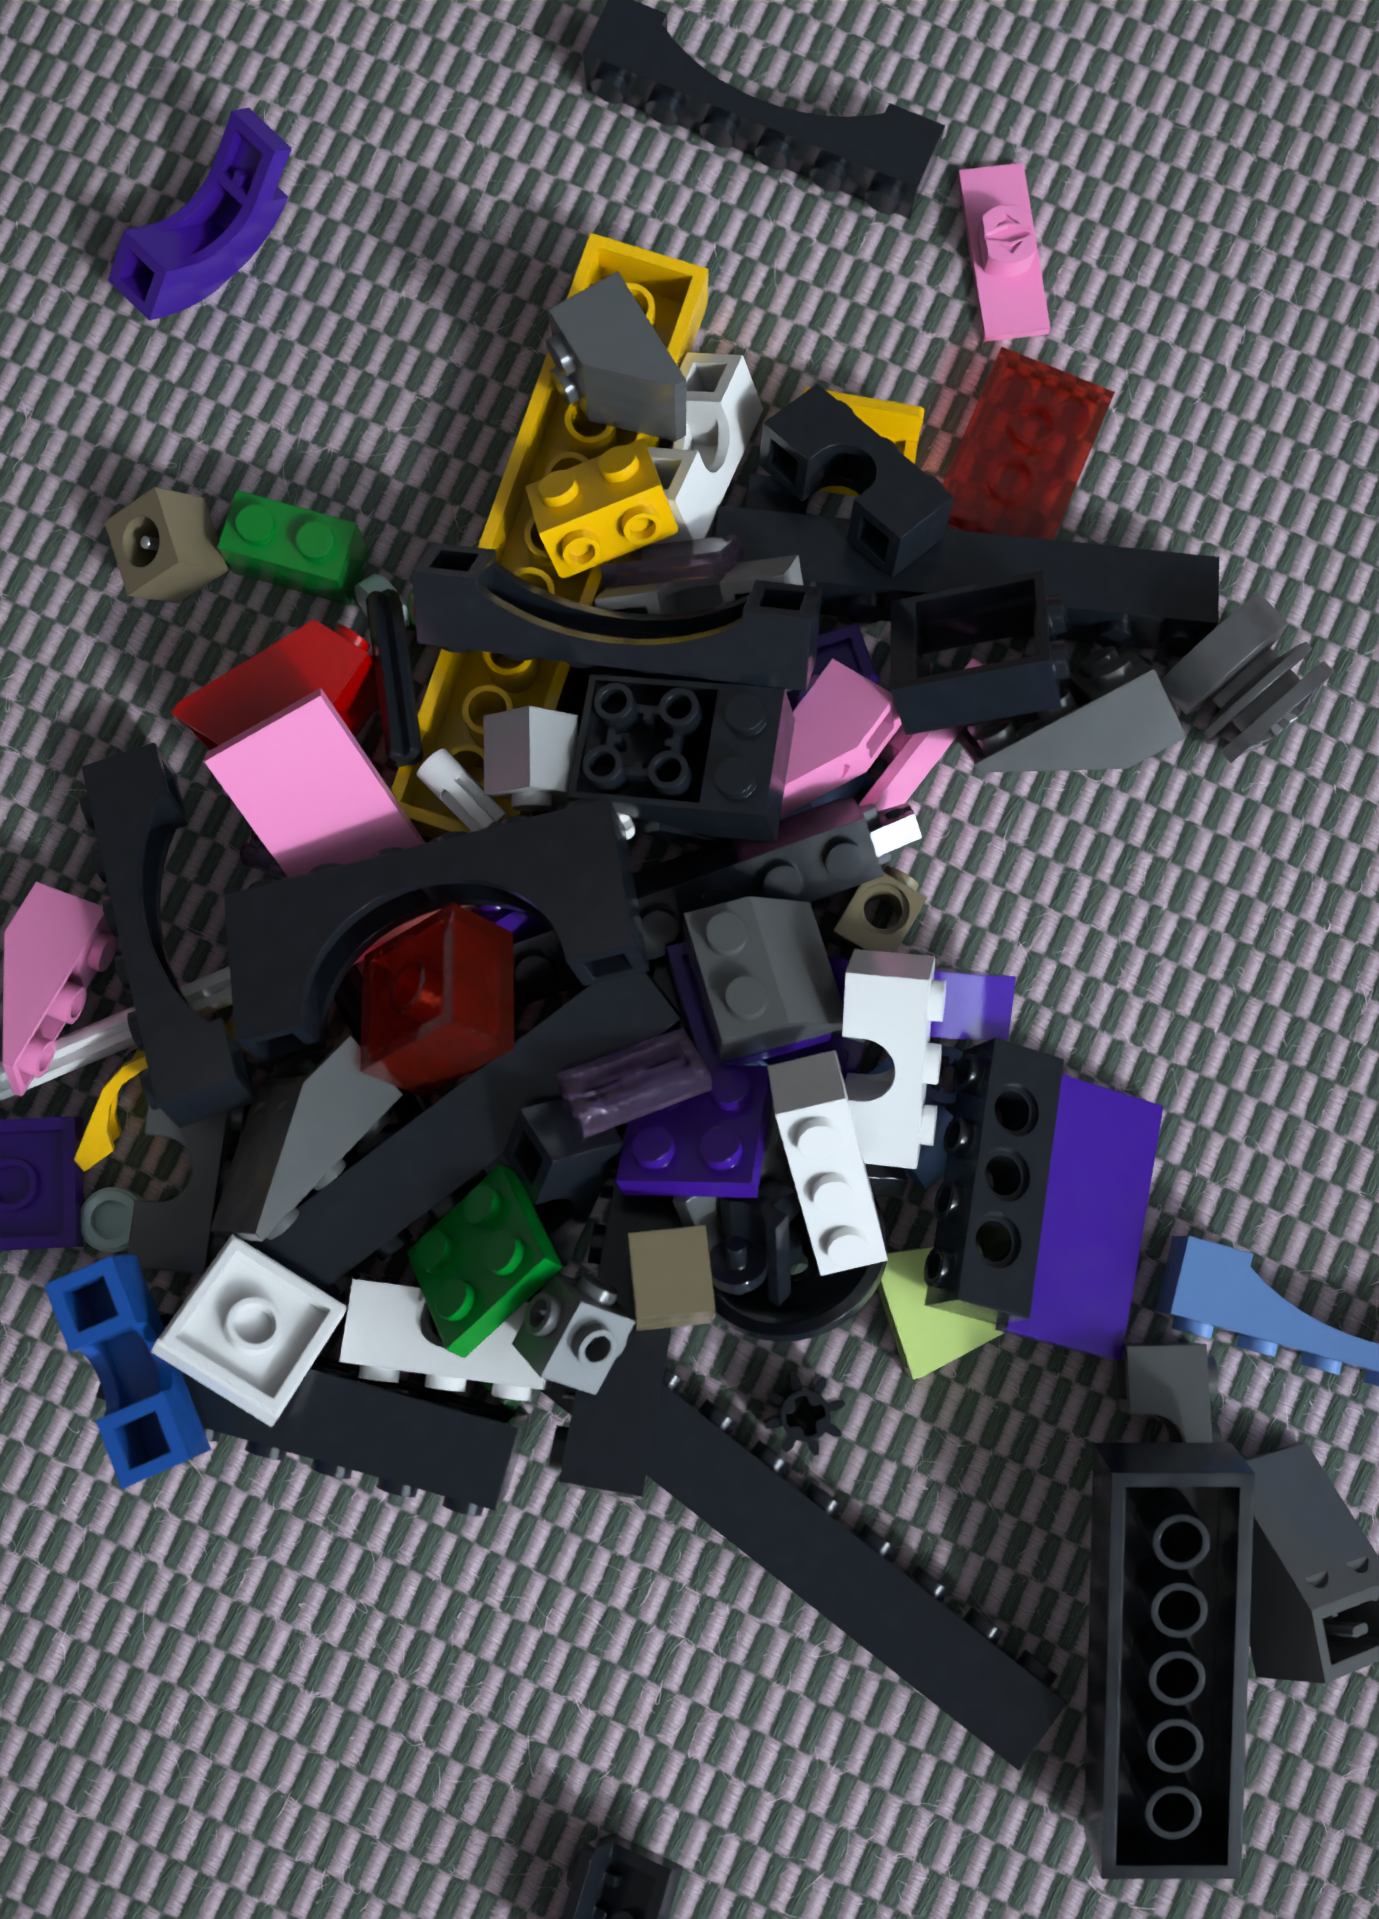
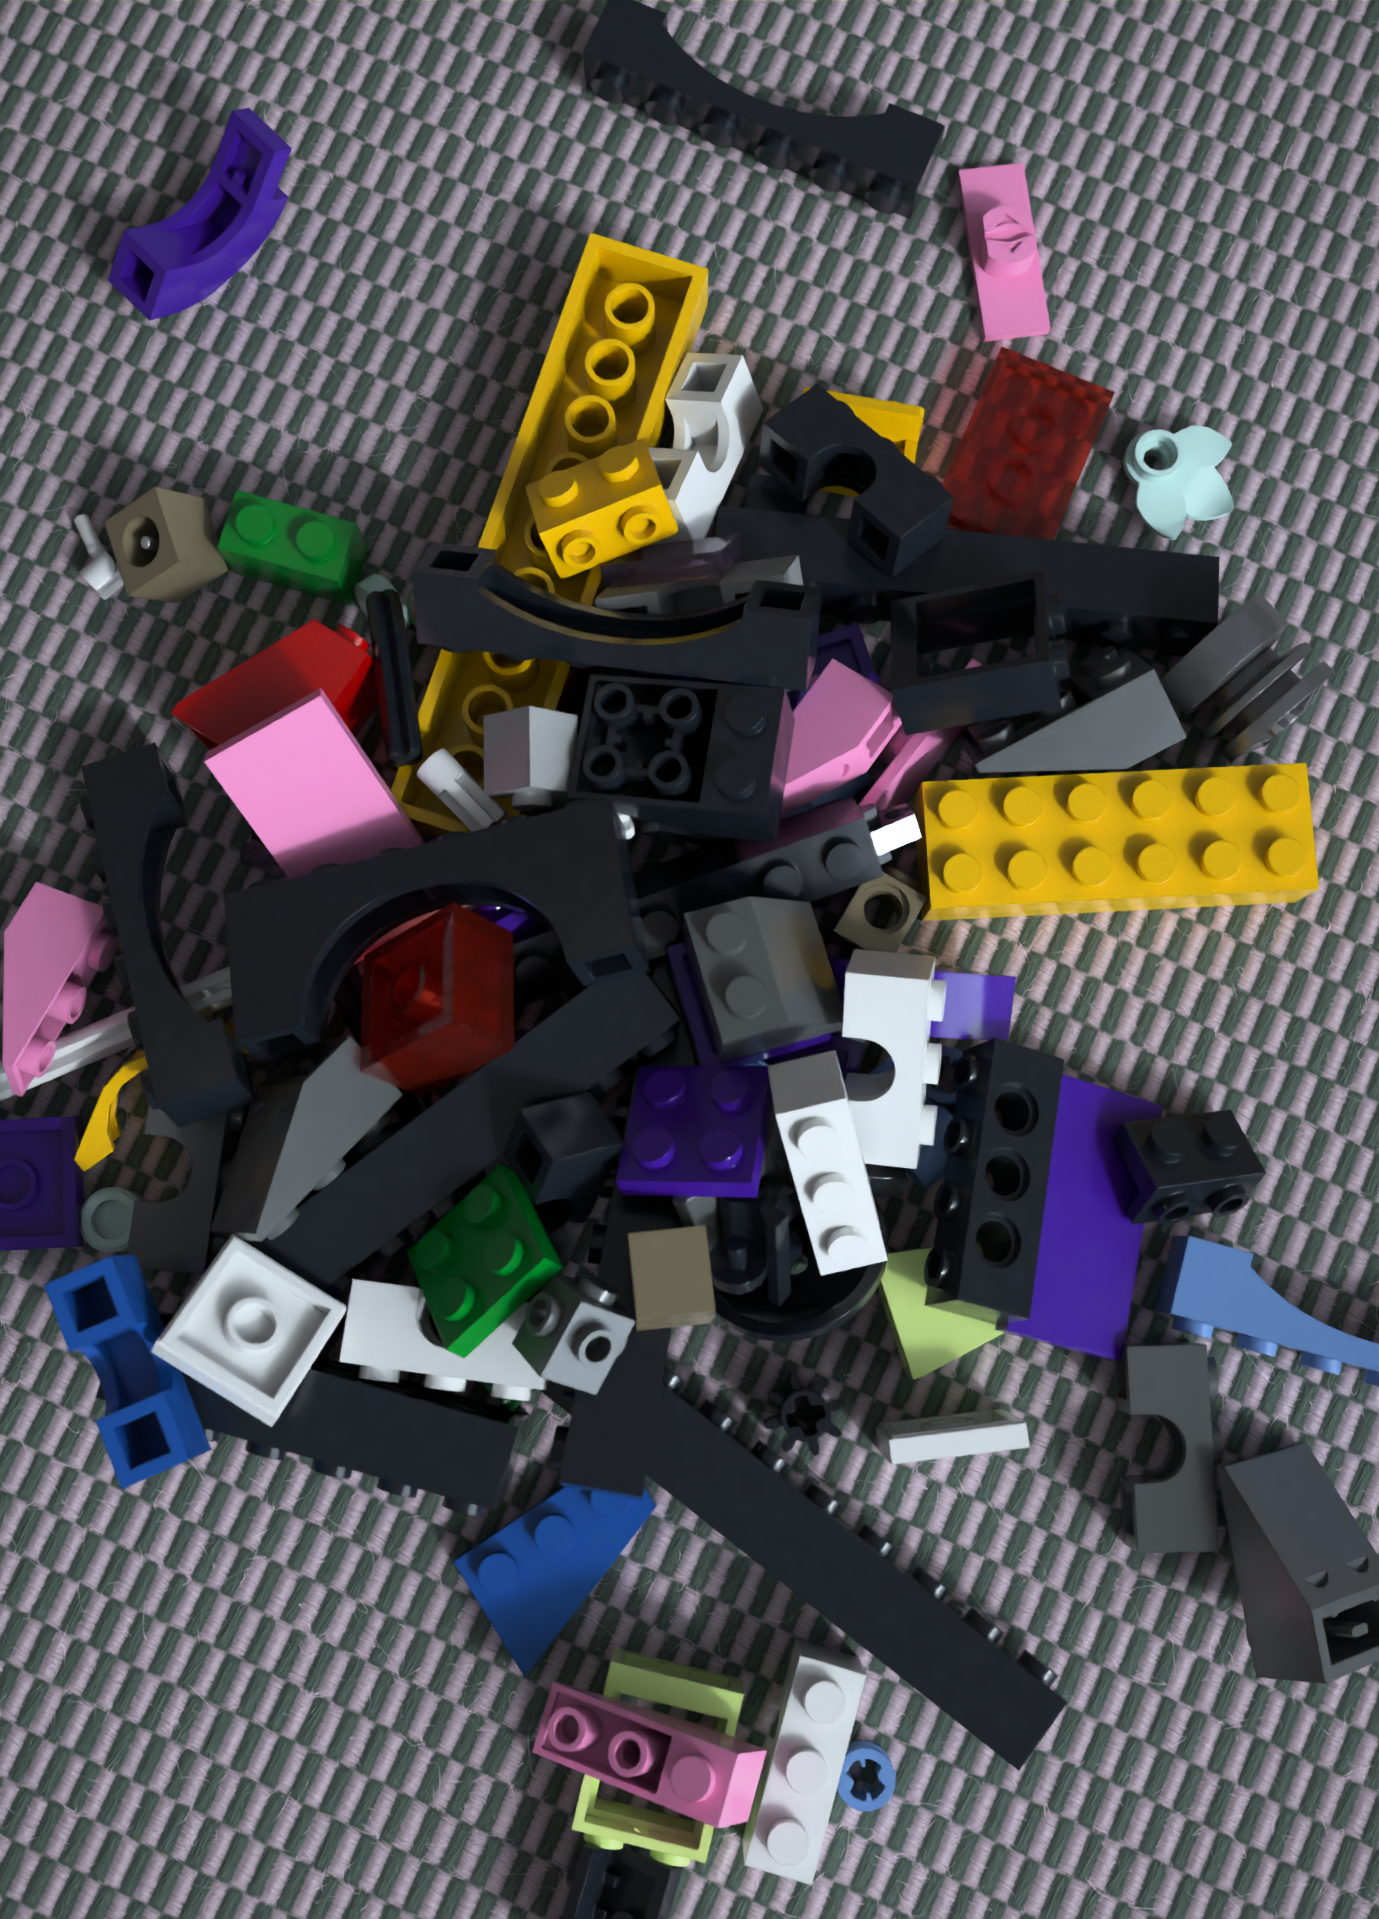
(103, 571): none -> white hand
(547, 1564): none -> blue wing
(616, 362): dark grey slope -> none
(639, 1089): clear purple tile -> none
(651, 1755): none -> bright pink slope
(674, 1684): none -> yellowish green window
(805, 1762): none -> white arch
(867, 1799): none -> medium blue bush
(951, 1436): none -> white tile
(1115, 841): none -> yellow brick
(1168, 1659): black brick -> none
(1185, 485): none -> light aqua plate
(1188, 1166): none -> black bracket

